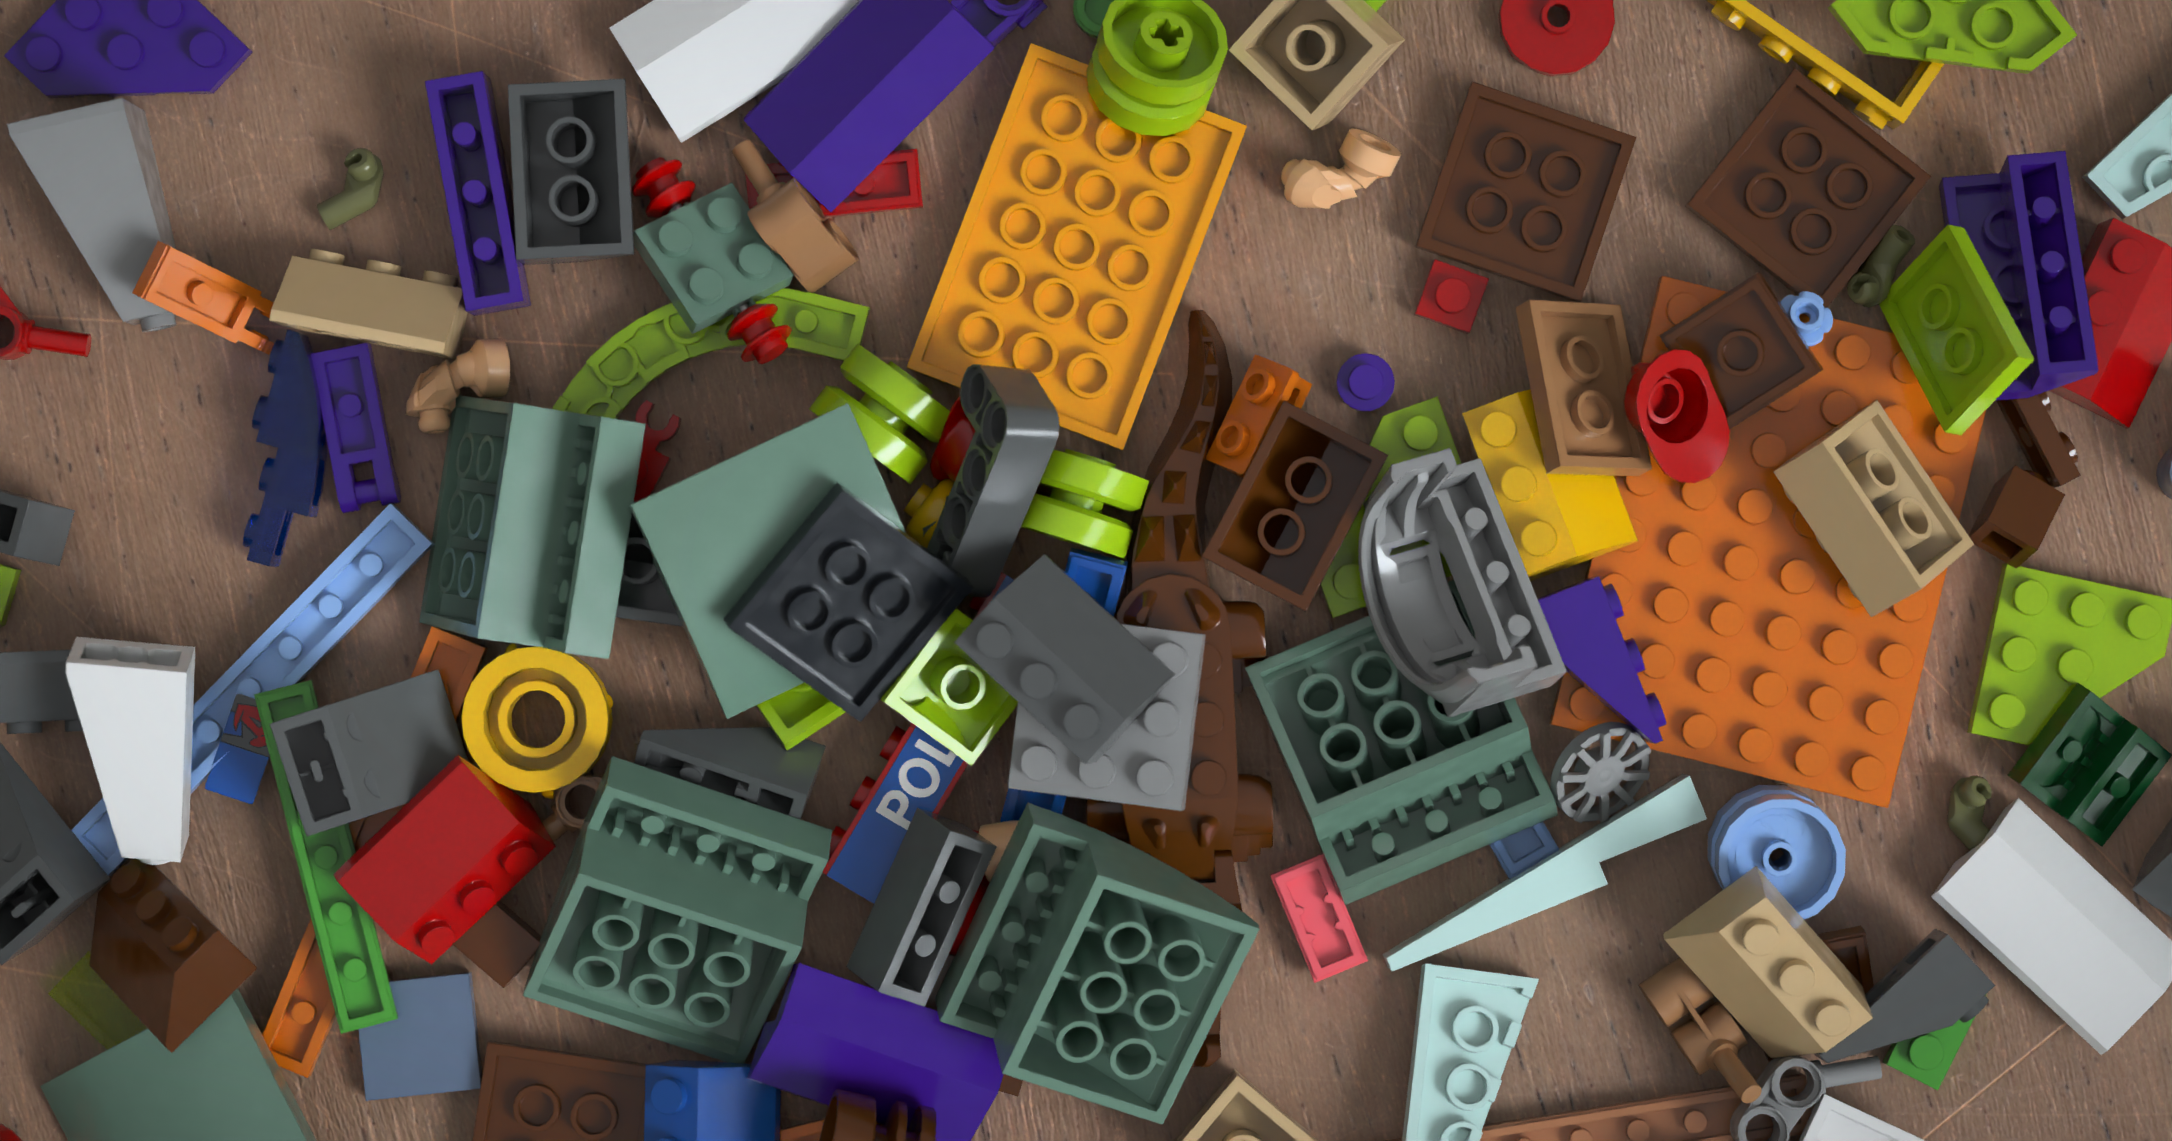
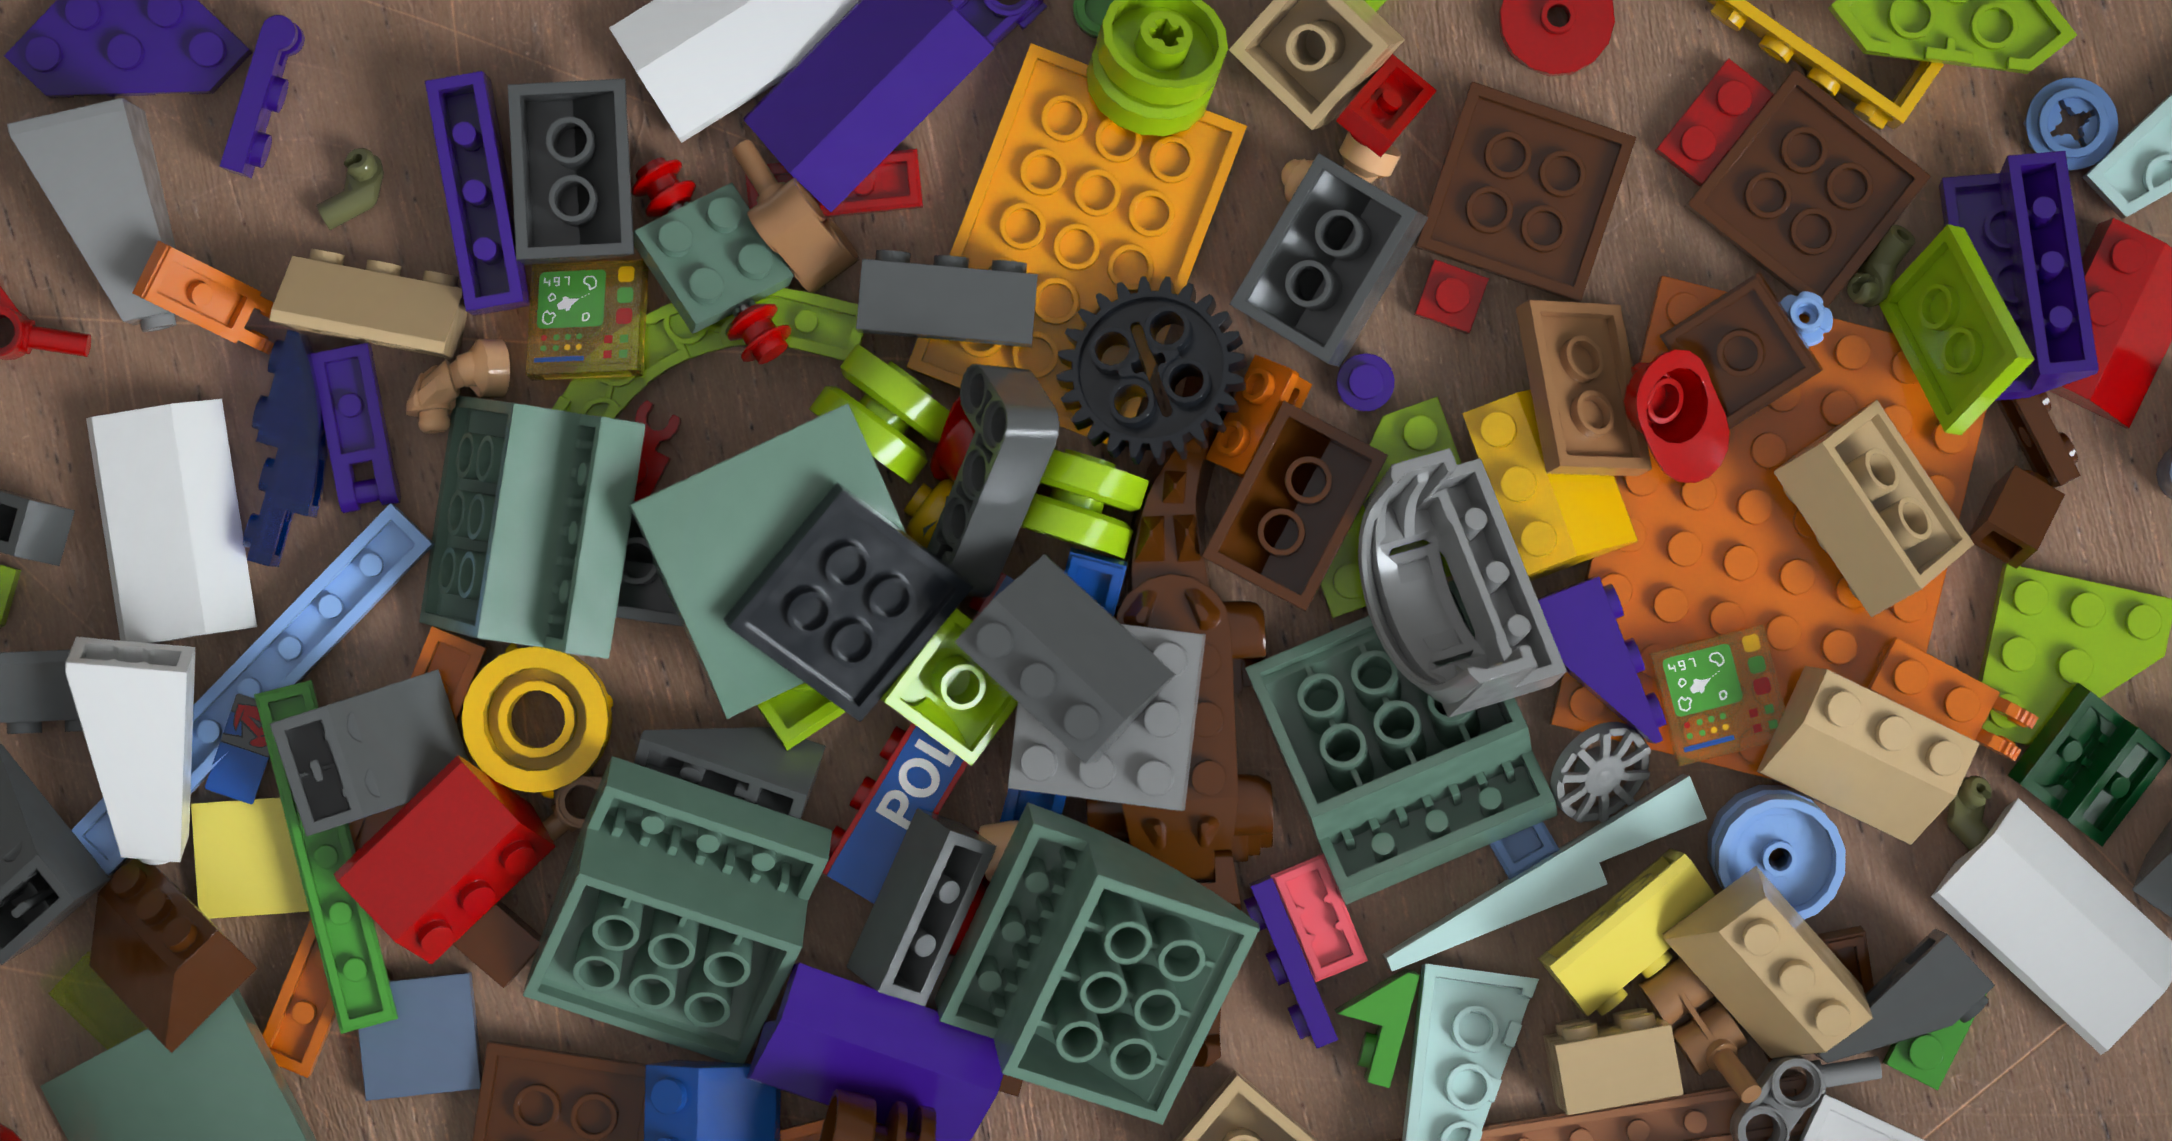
(171, 521): none -> white slope
(245, 859): none -> light yellow tile
(261, 94): none -> dark purple plate
(587, 320): none -> clear yellow tile
(947, 299): none -> dark grey brick
(1104, 388): none -> black gear
(1289, 963): none -> dark purple plate
(1328, 261): none -> dark grey slope
(1386, 106): none -> red plate
(1388, 1007): none -> bright green slope
(1612, 1062): none -> tan brick
(1626, 934): none -> light yellow slope
(1714, 122): none -> red plate
(1718, 694): none -> tile
(1866, 755): none -> tan slope
(1946, 696): none -> orange hinge
(2076, 97): none -> medium blue gear

